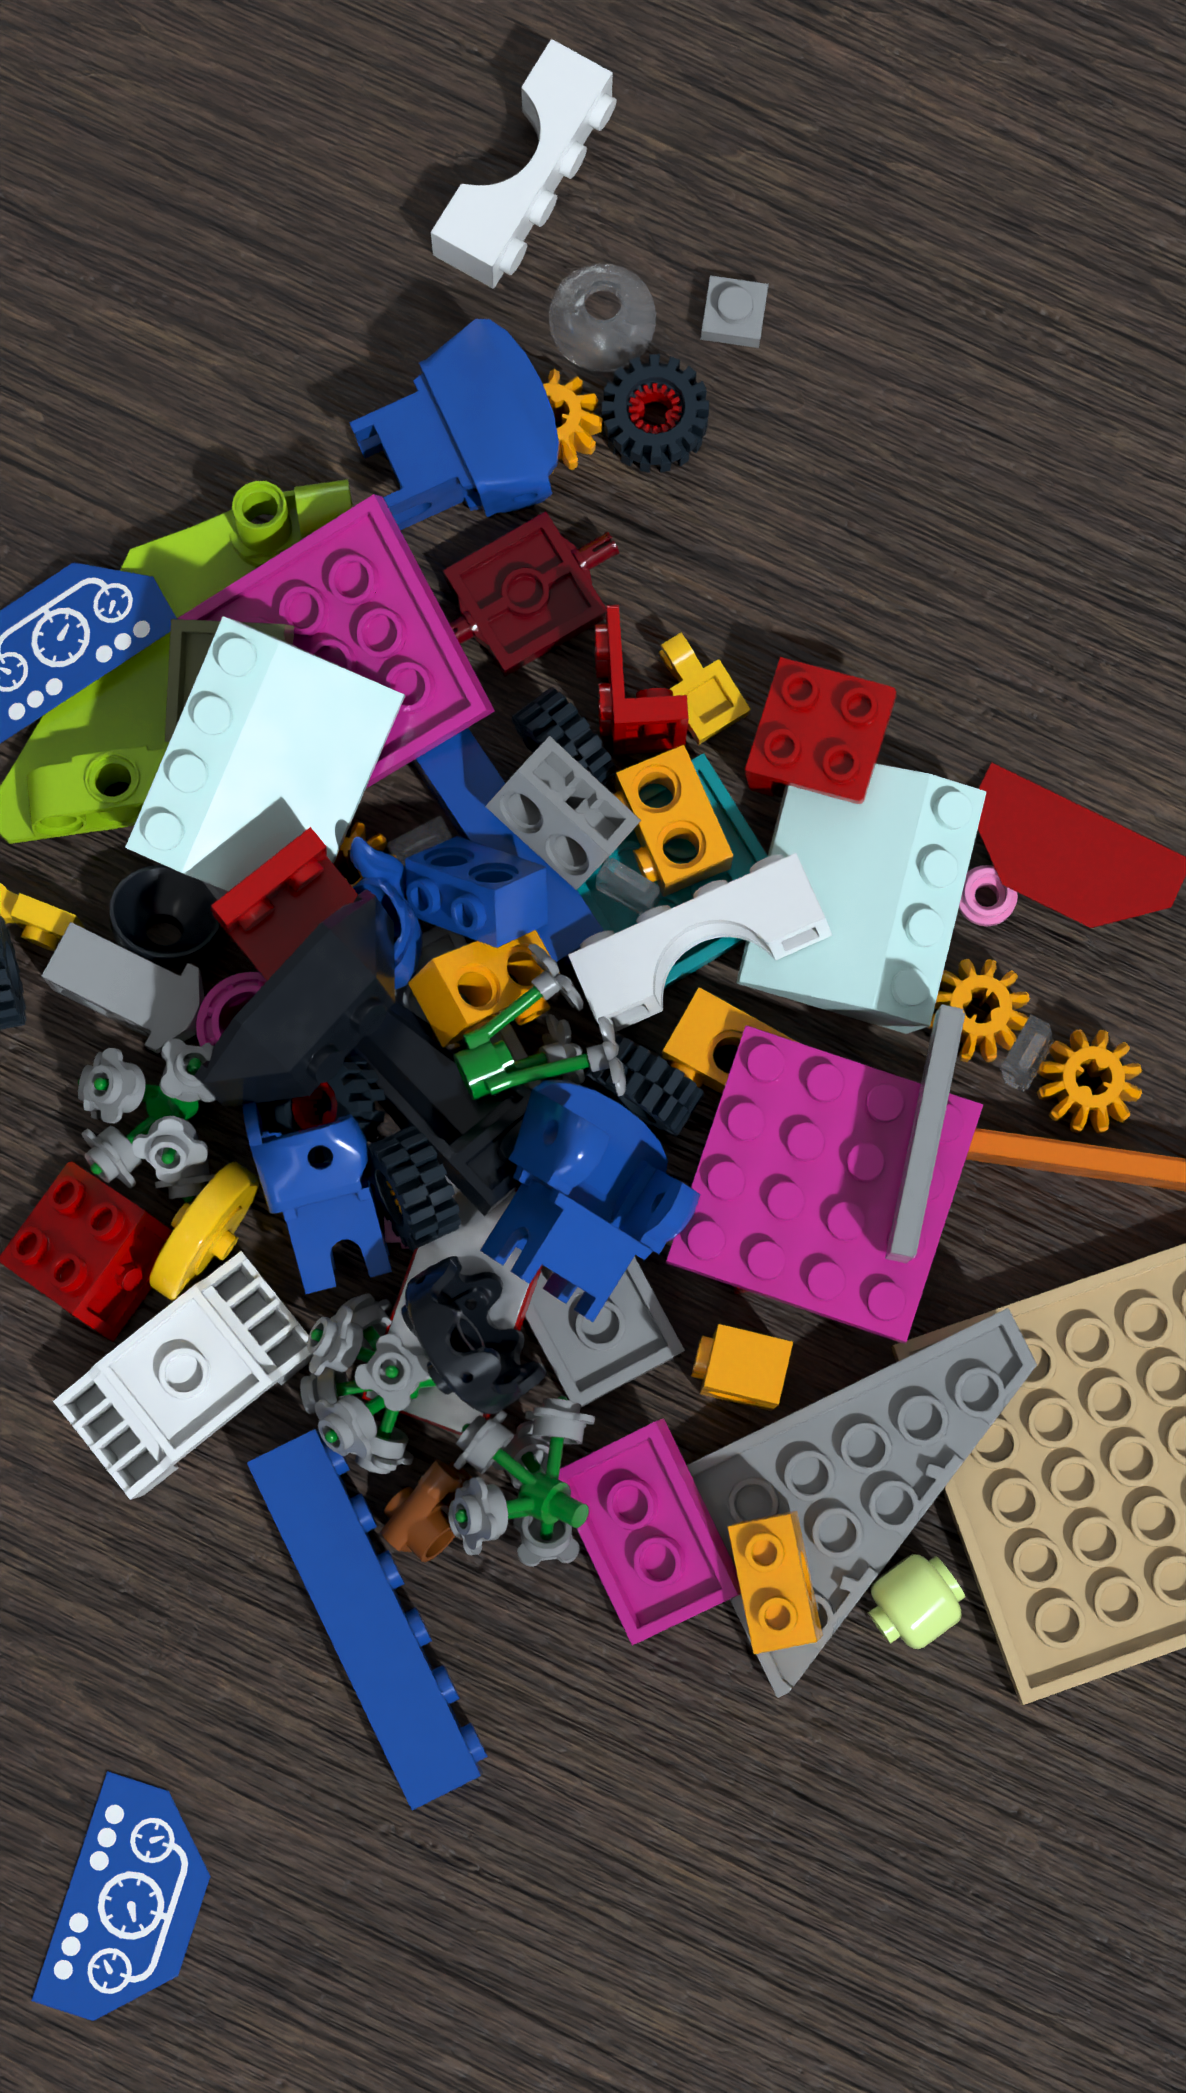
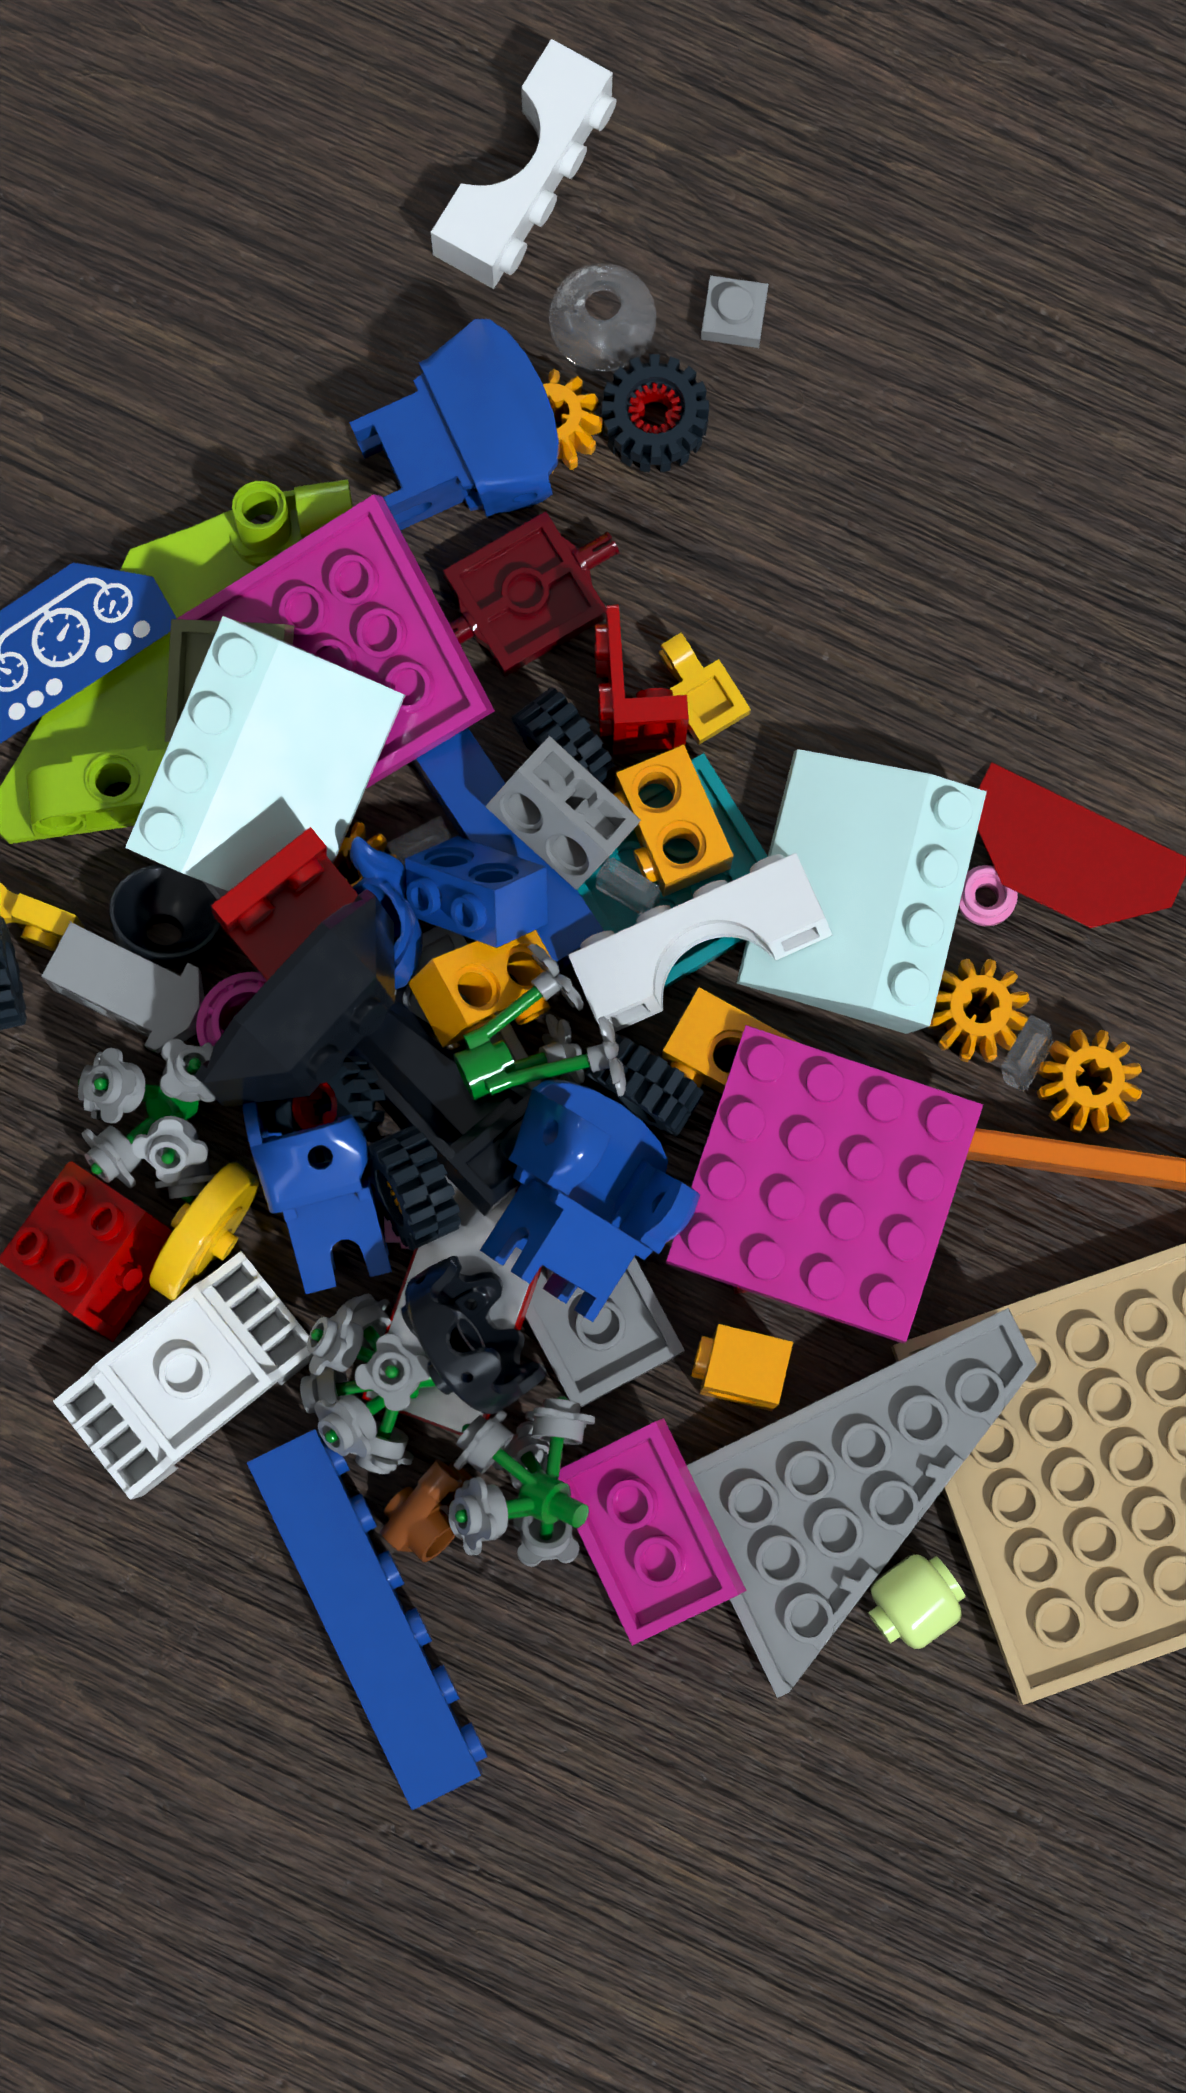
(125, 1905): blue sticker -> none
(775, 1582): light orange brick -> none
(819, 732): red bracket -> none
(925, 1134): light grey tile -> none

